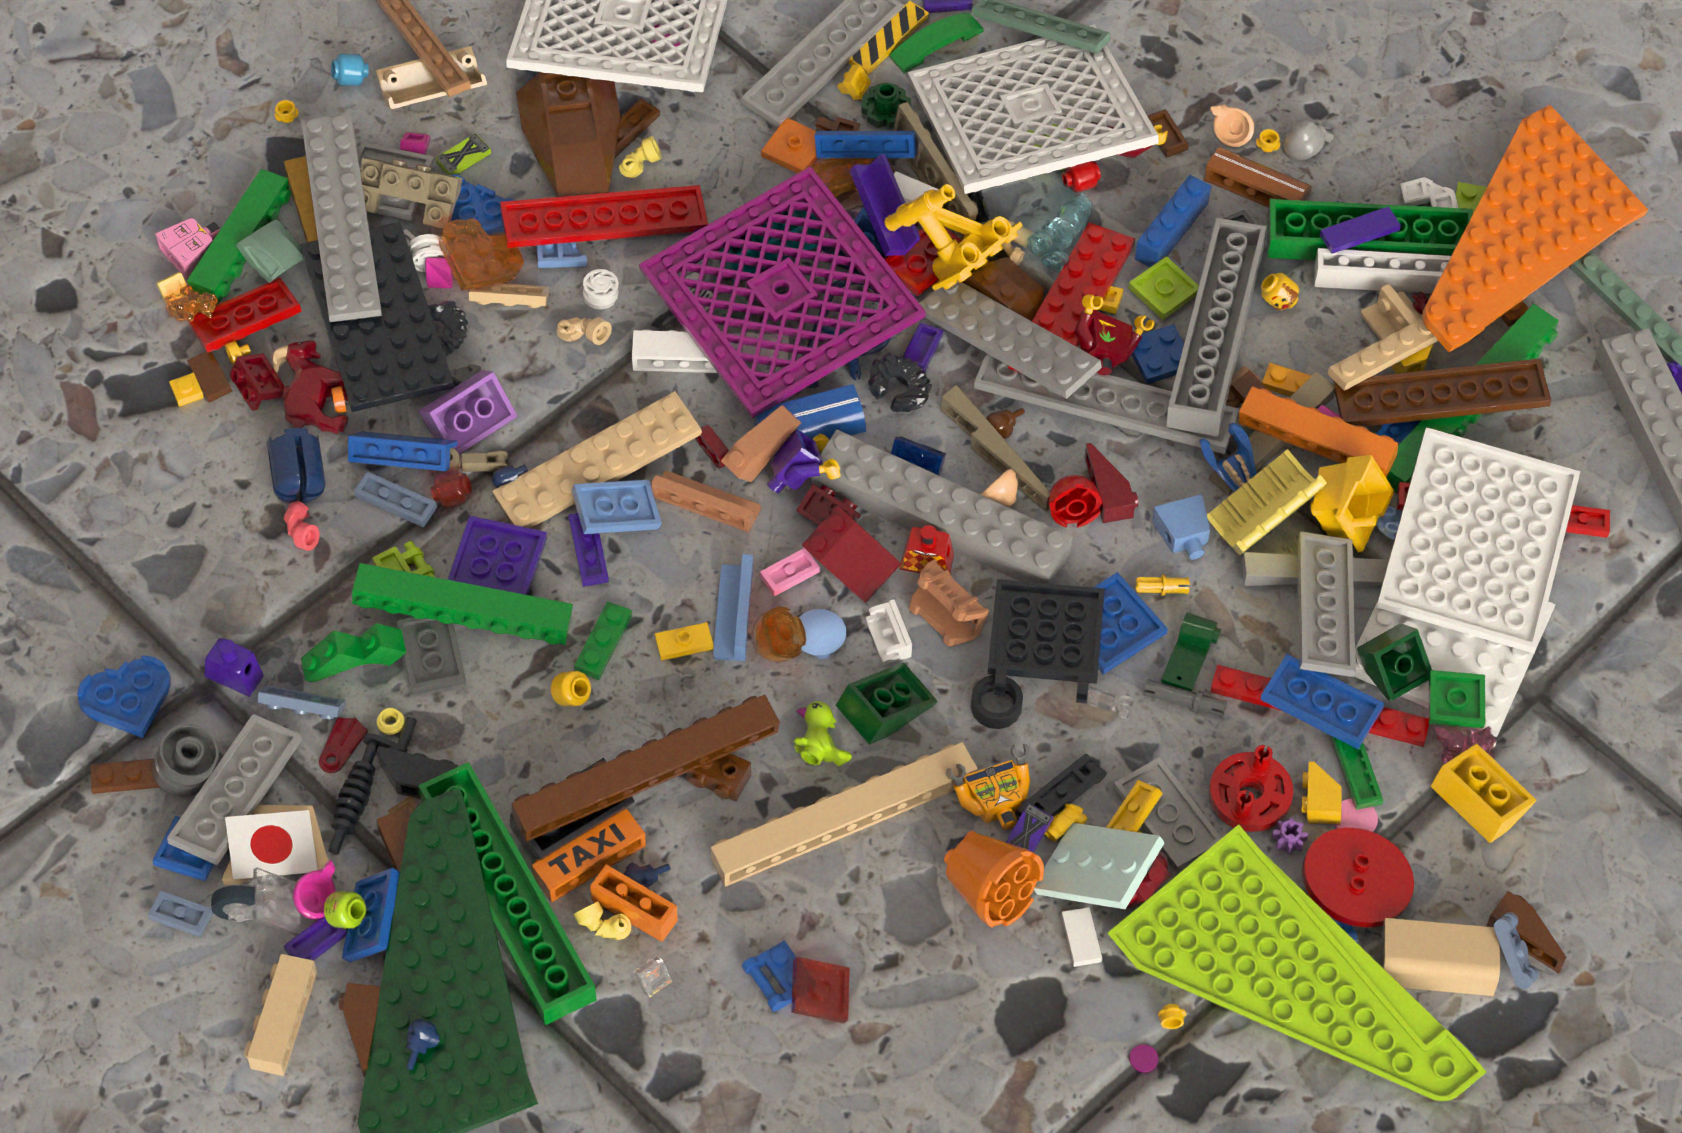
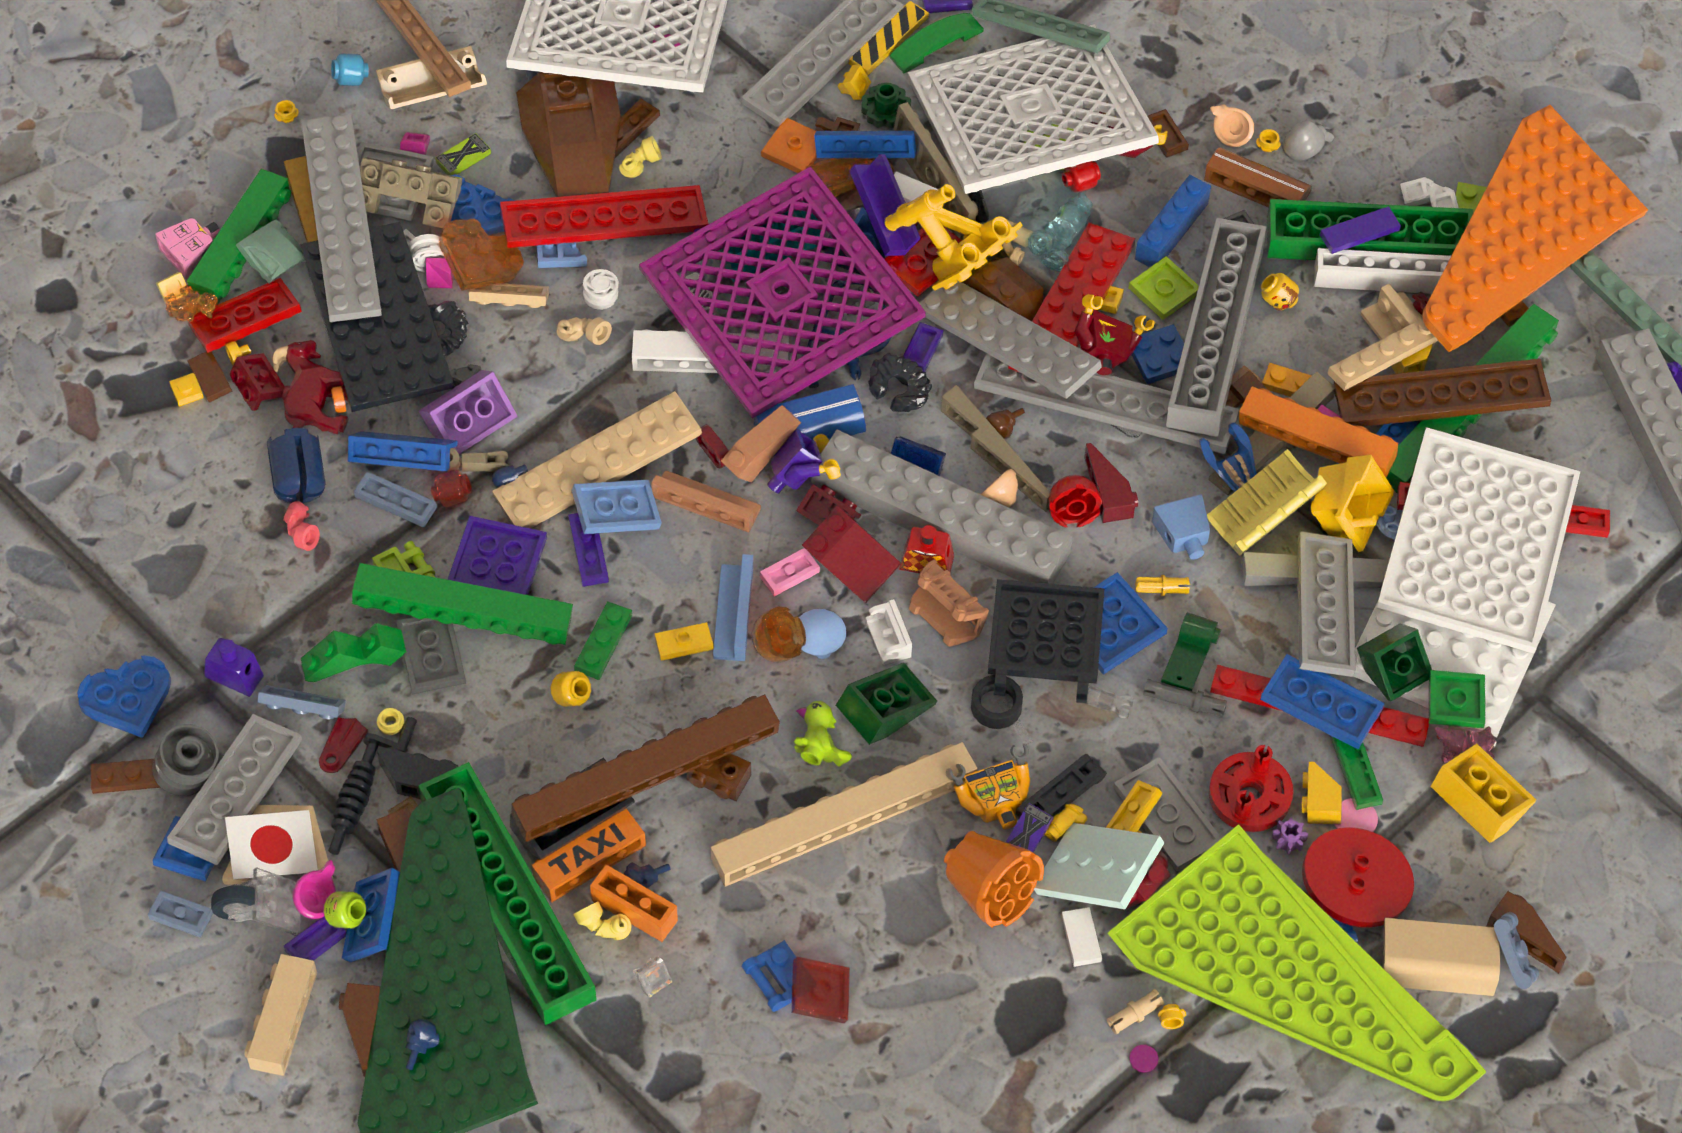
(1135, 1011): none -> tan pin

